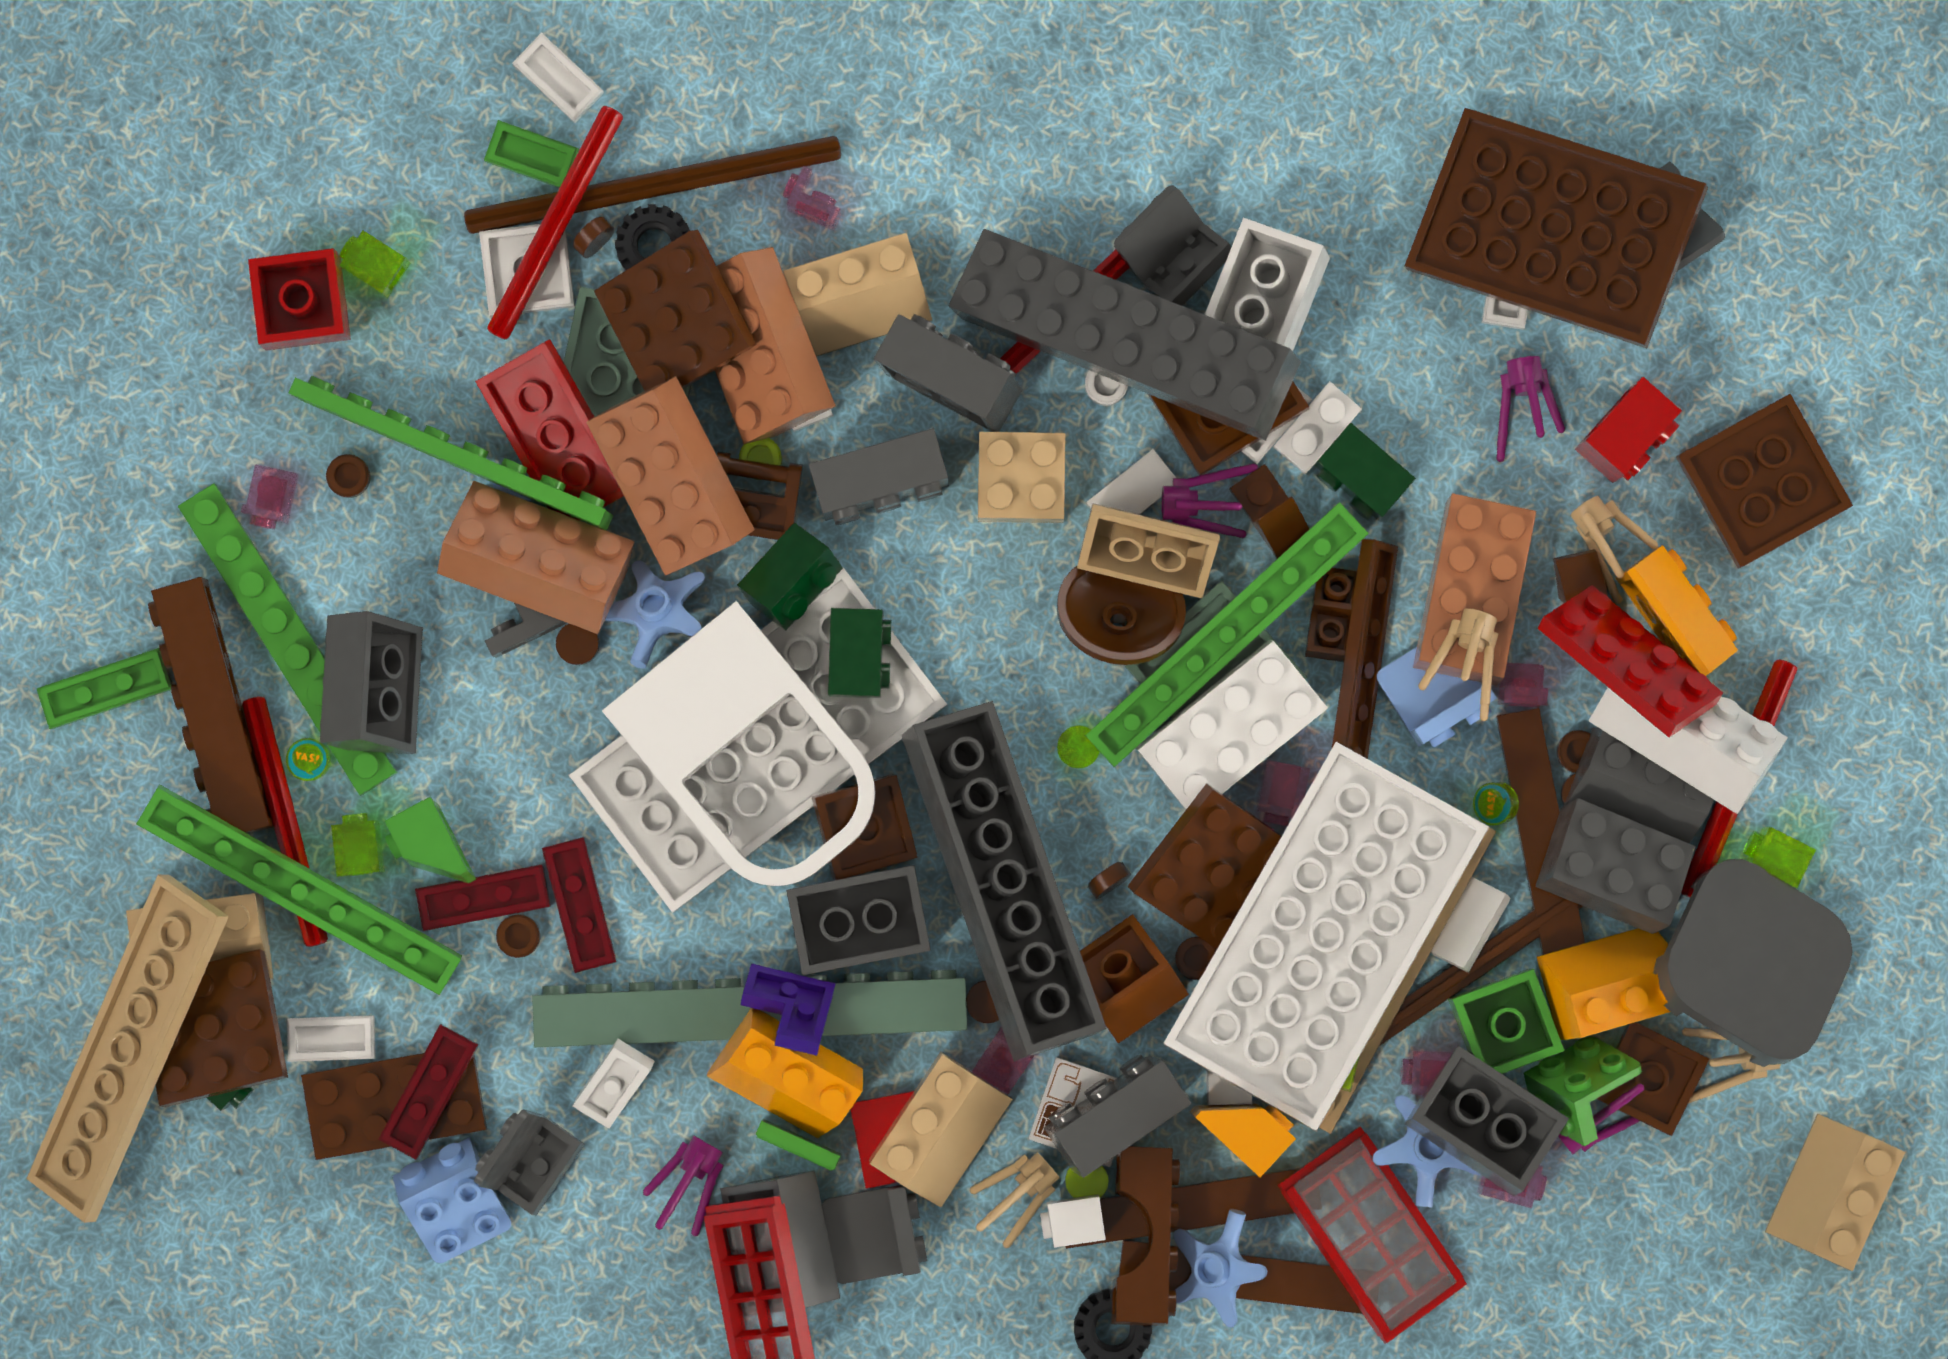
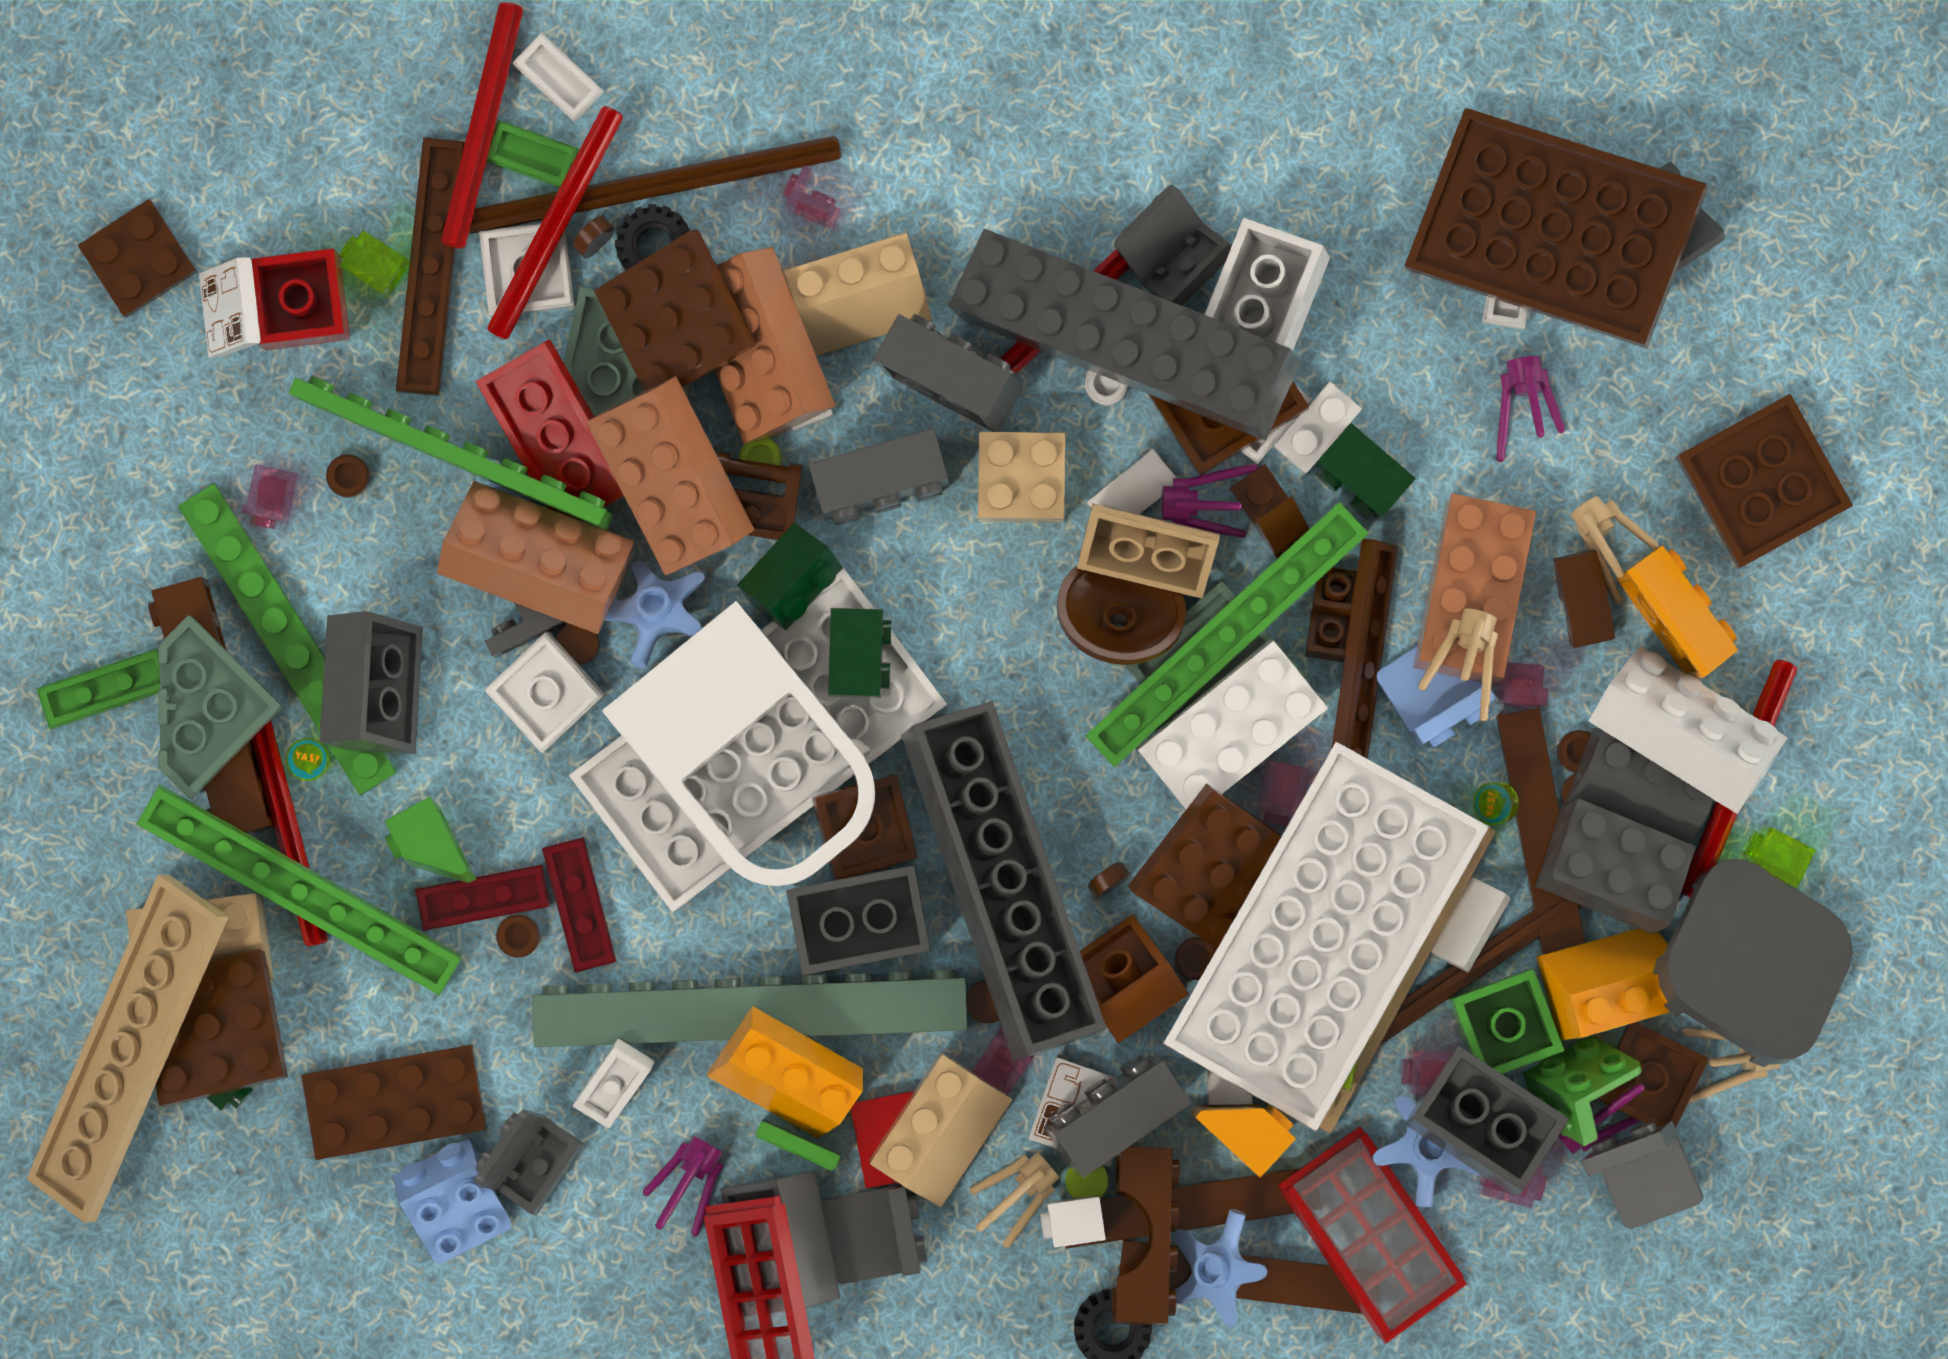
(137, 258): none -> reddish brown plate
(204, 707): none -> sand green plate
(229, 307): none -> white tile
(331, 1038): white tile -> none
(357, 846): clear neon green brick -> none
(428, 1091): dark red tile -> none
(429, 272): none -> reddish brown tile
(482, 125): none -> red axle
(545, 692): none -> white tile
(798, 998): dark purple plate -> none
(1075, 748): clear neon green tile -> none
(1628, 430): red brick -> none
(1630, 660): red plate -> none
(1645, 1173): none -> dark grey bracket
(1835, 1192): tan slope -> none

